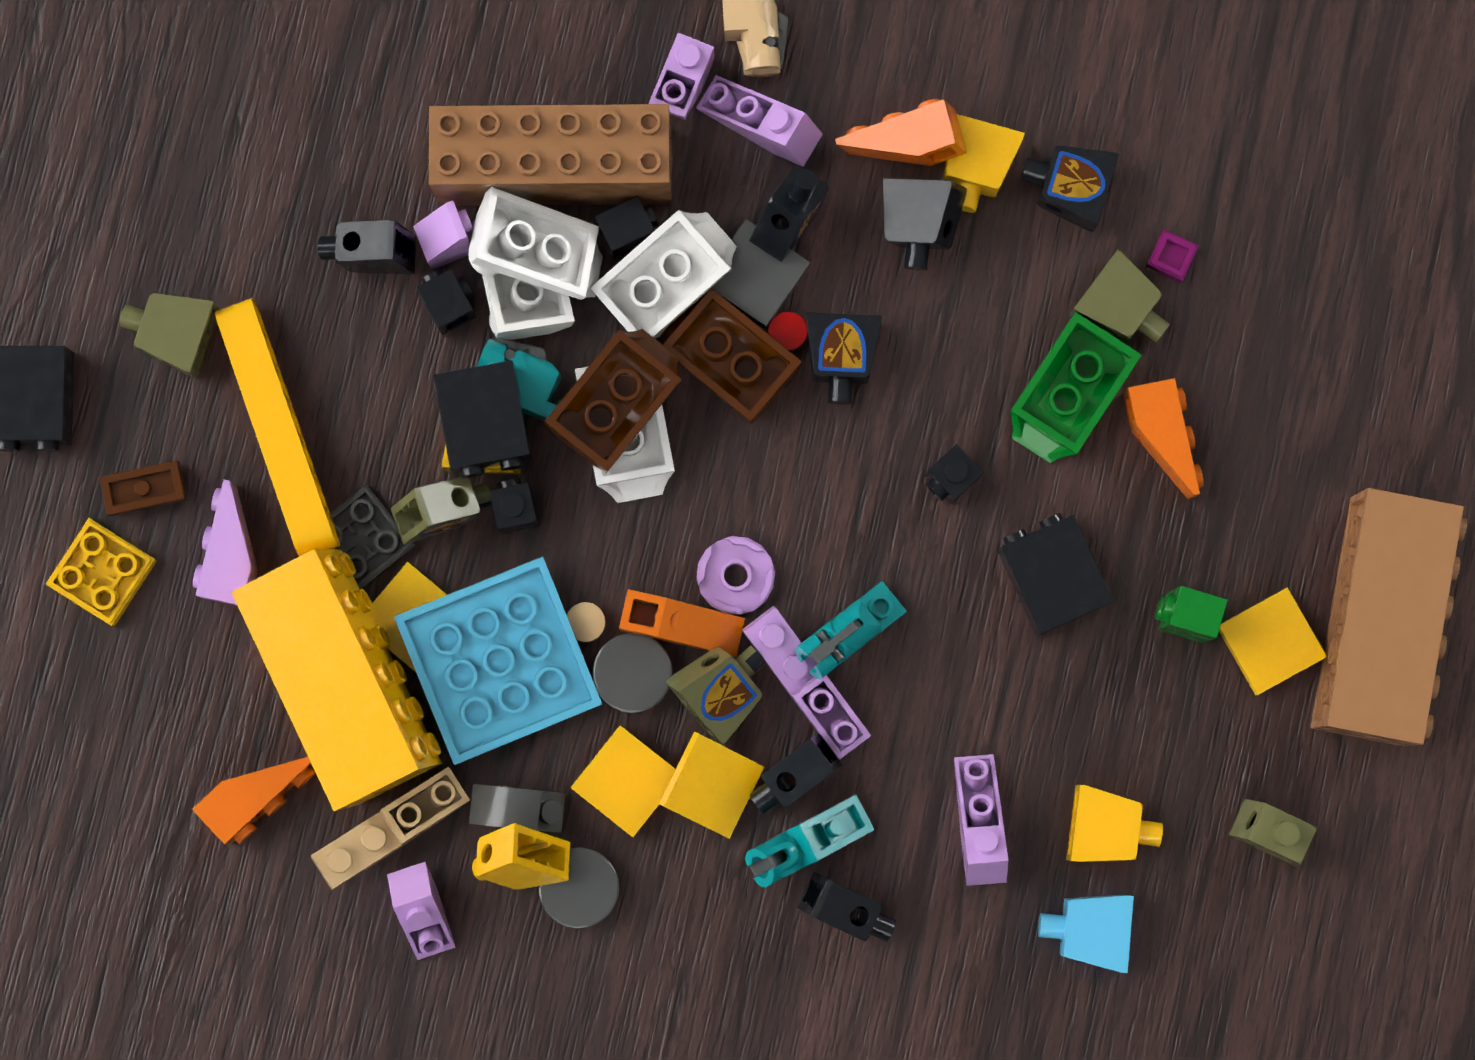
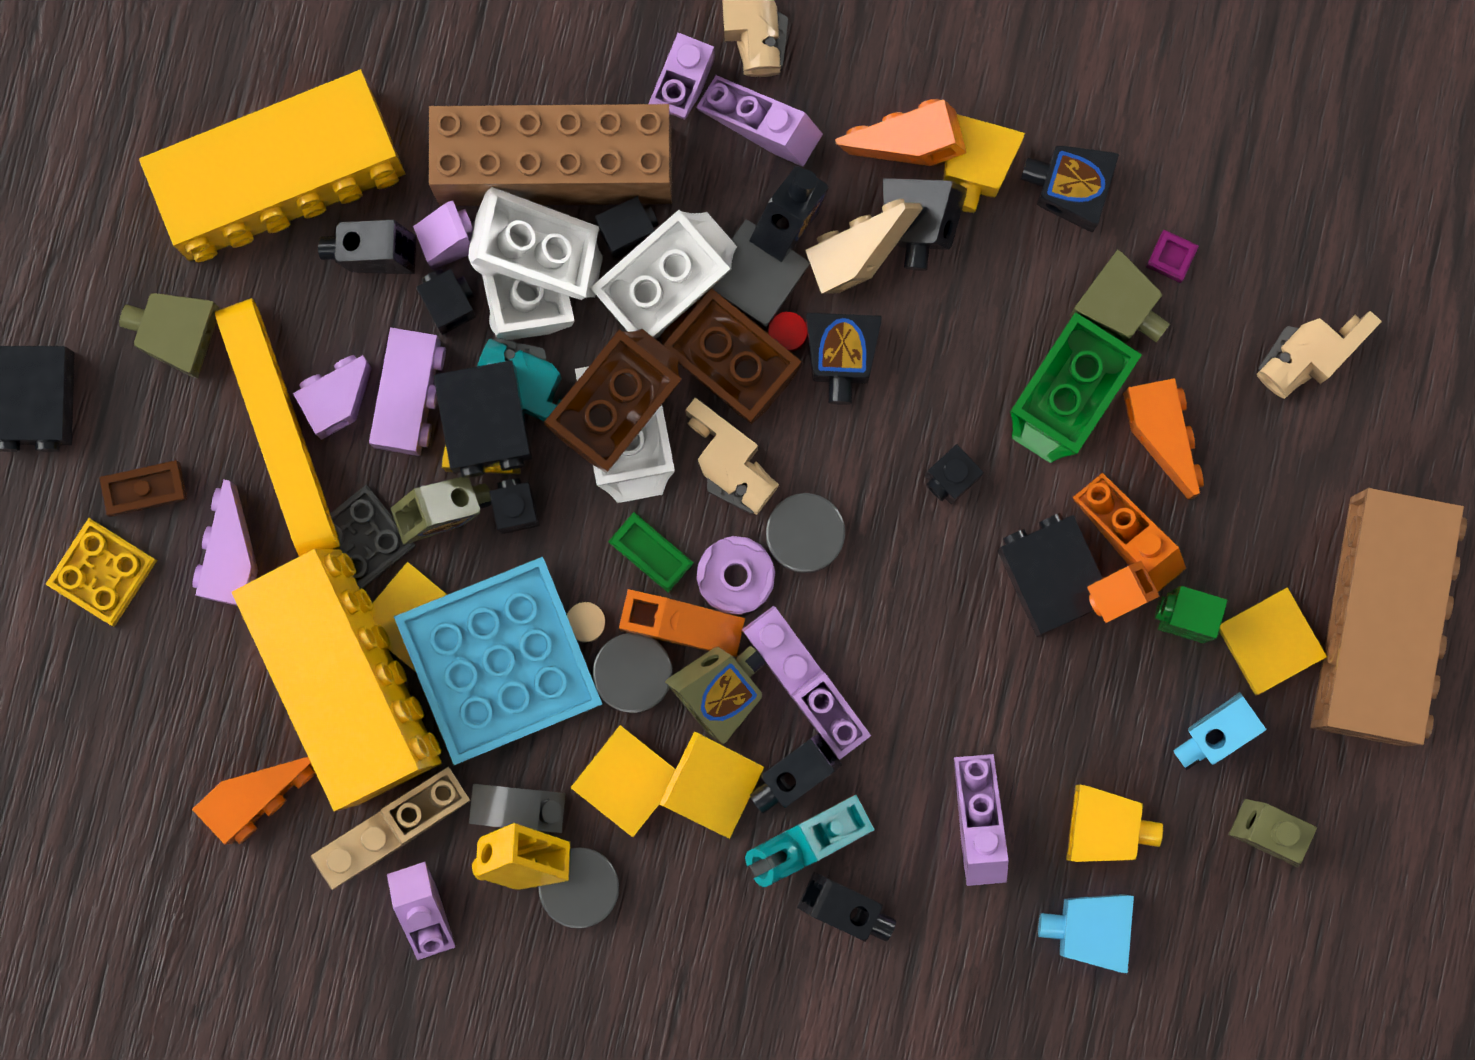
(272, 167): none -> yellow brick
(336, 398): none -> lavender slope
(406, 392): none -> lavender brick
(651, 552): none -> green tile
(728, 462): none -> tan plate
(805, 533): none -> dark grey tile
(851, 630): teal plate -> none
(858, 252): none -> slope
(1122, 592): none -> orange slope
(1130, 530): none -> orange slope
(1238, 726): none -> medium azure torso
(1312, 351): none -> tan plate

